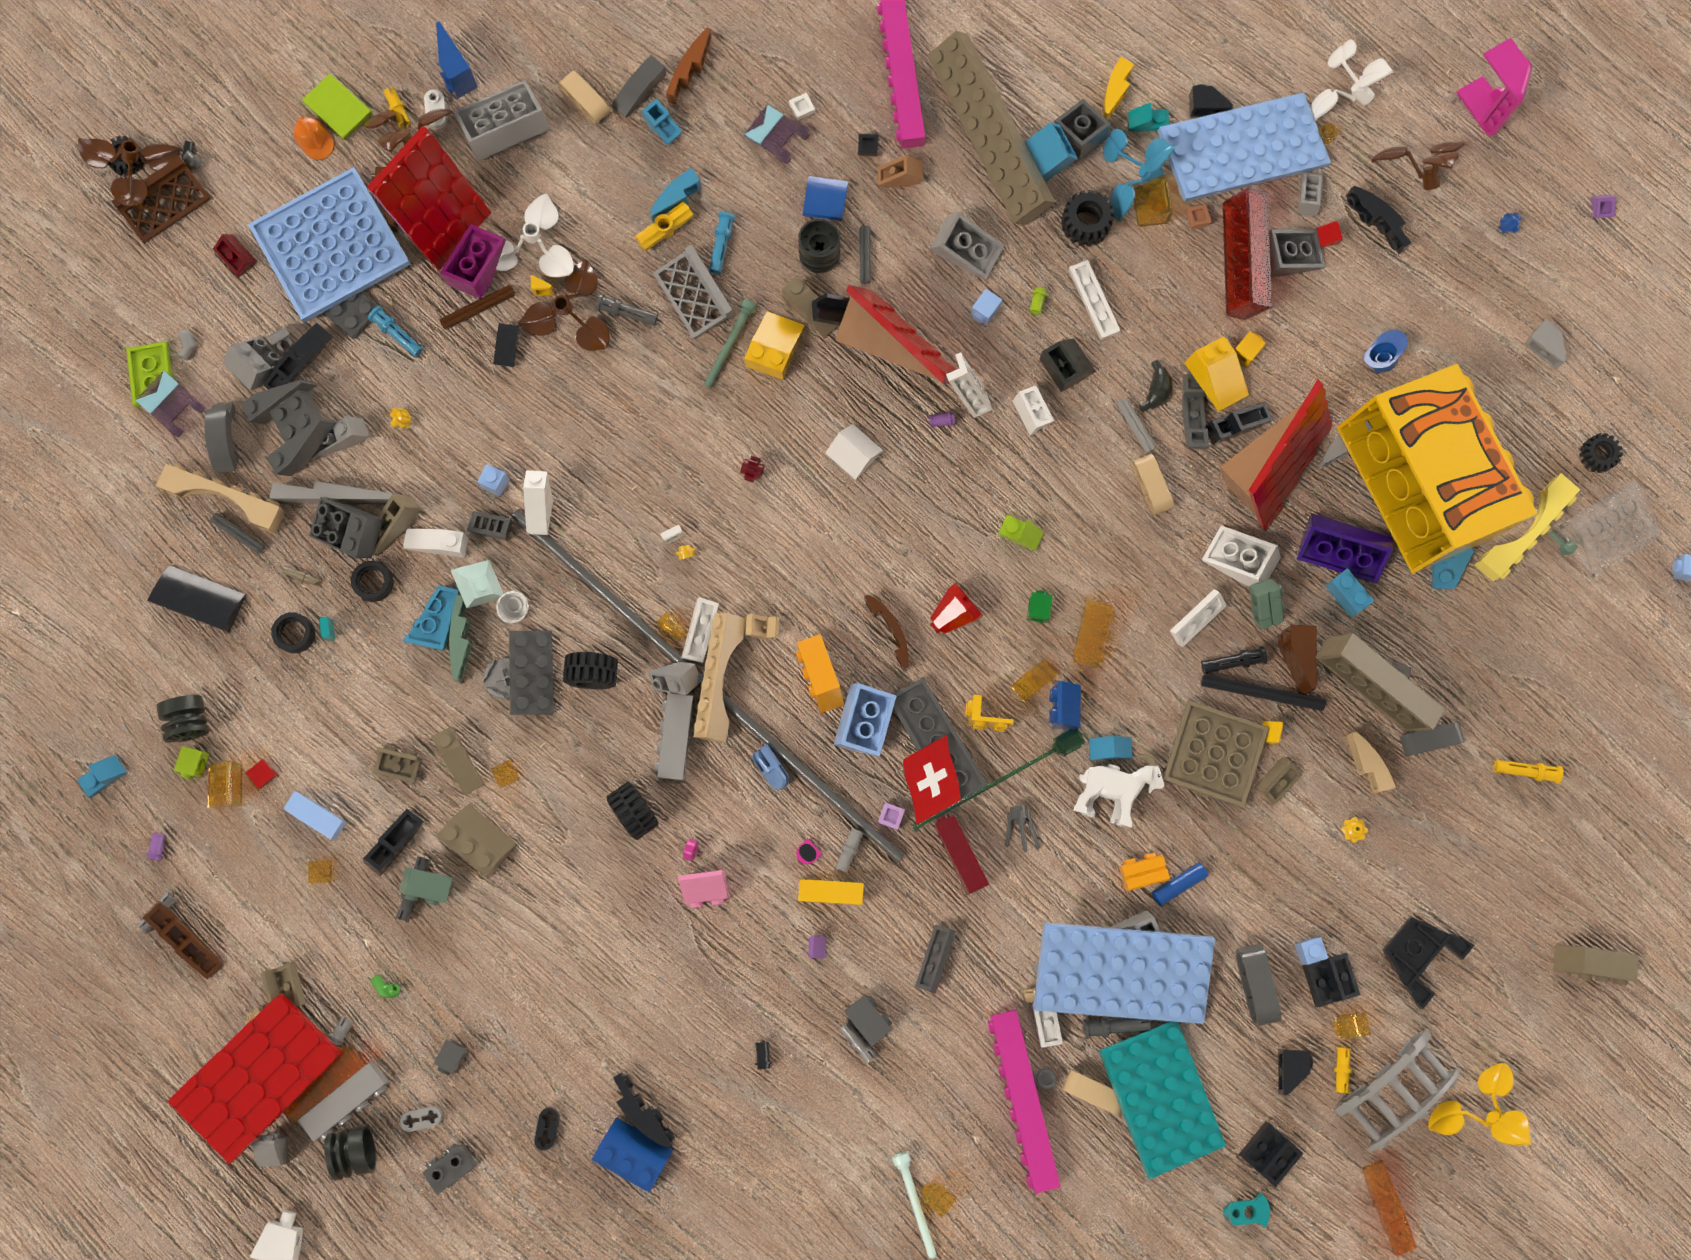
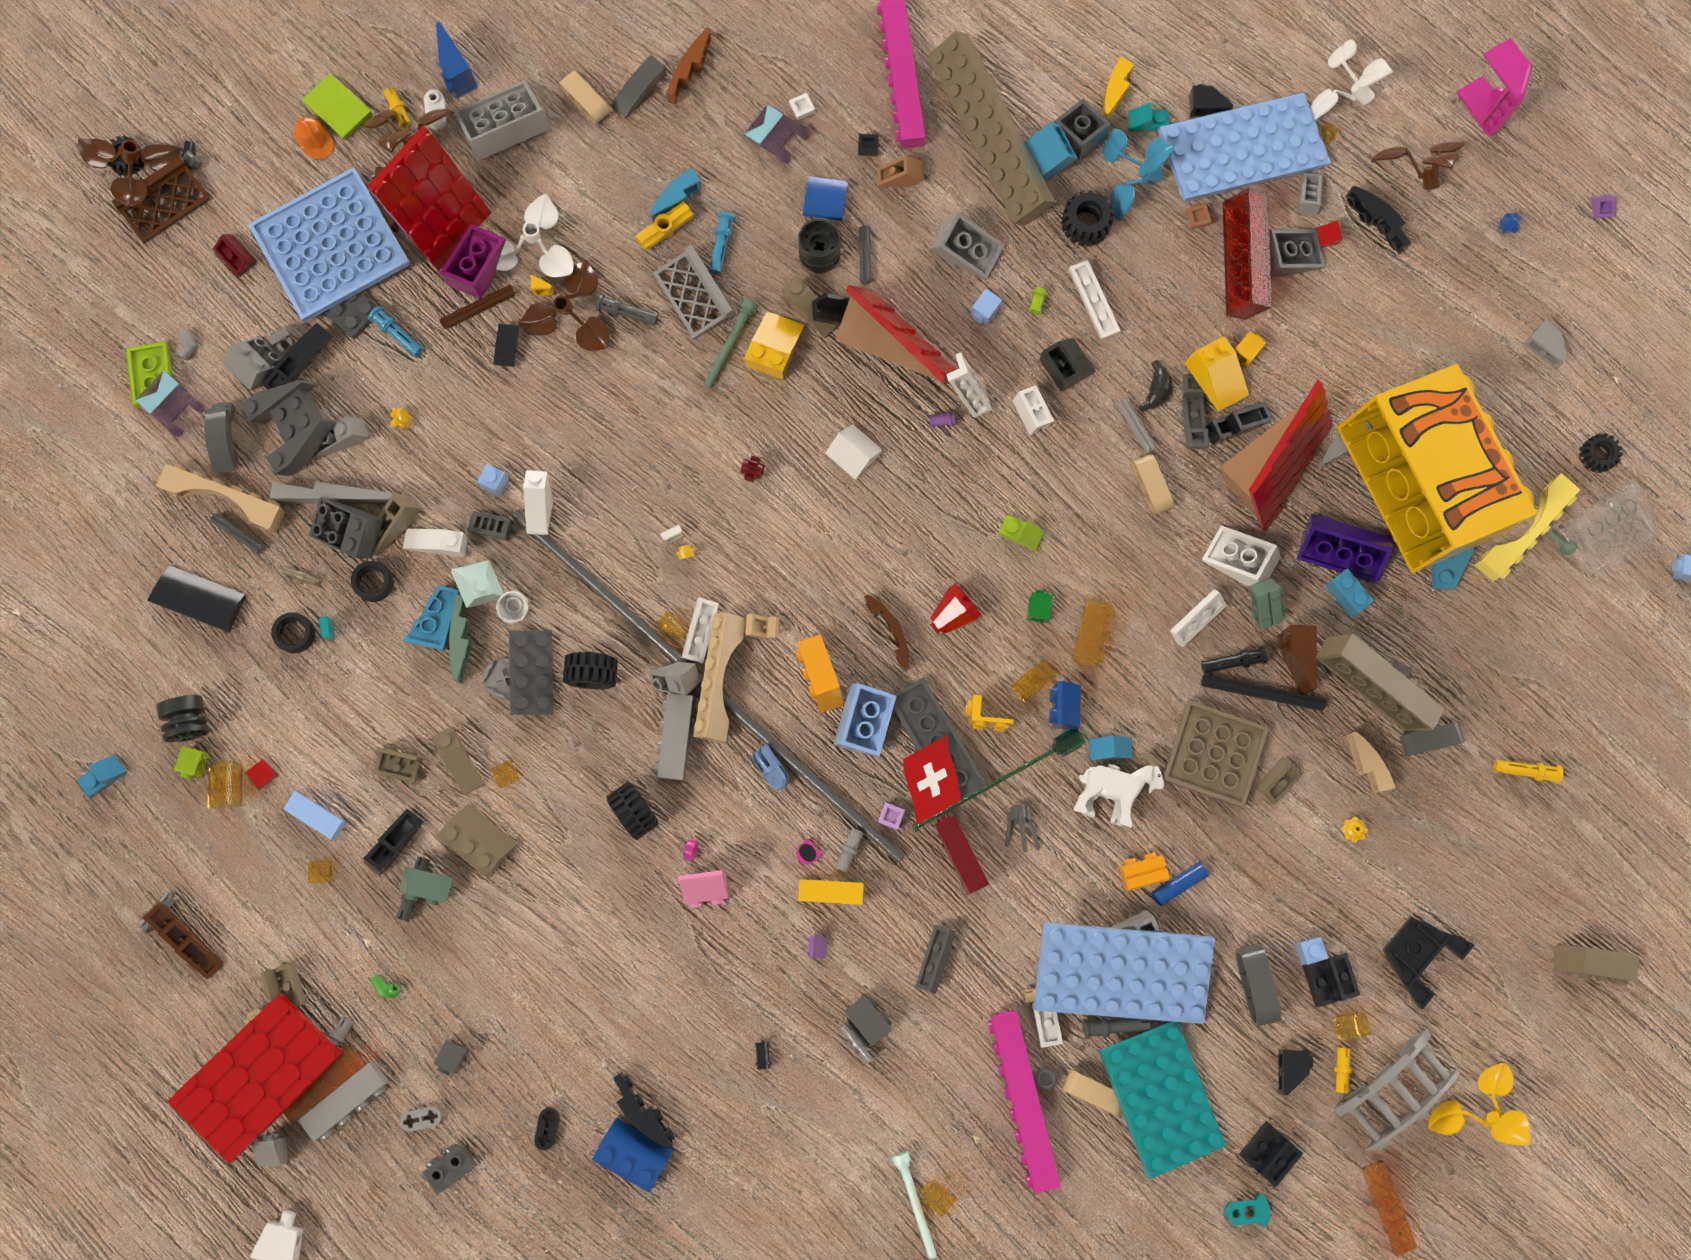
(156, 847): medium lavender pin -> none
(350, 1153): pearl dark grey wheel -> none
(660, 122): dark azure brick -> none
(1153, 202): clear yellow slope -> none
(1274, 732): yellow slope -> none
(1386, 351): blue piece -> none

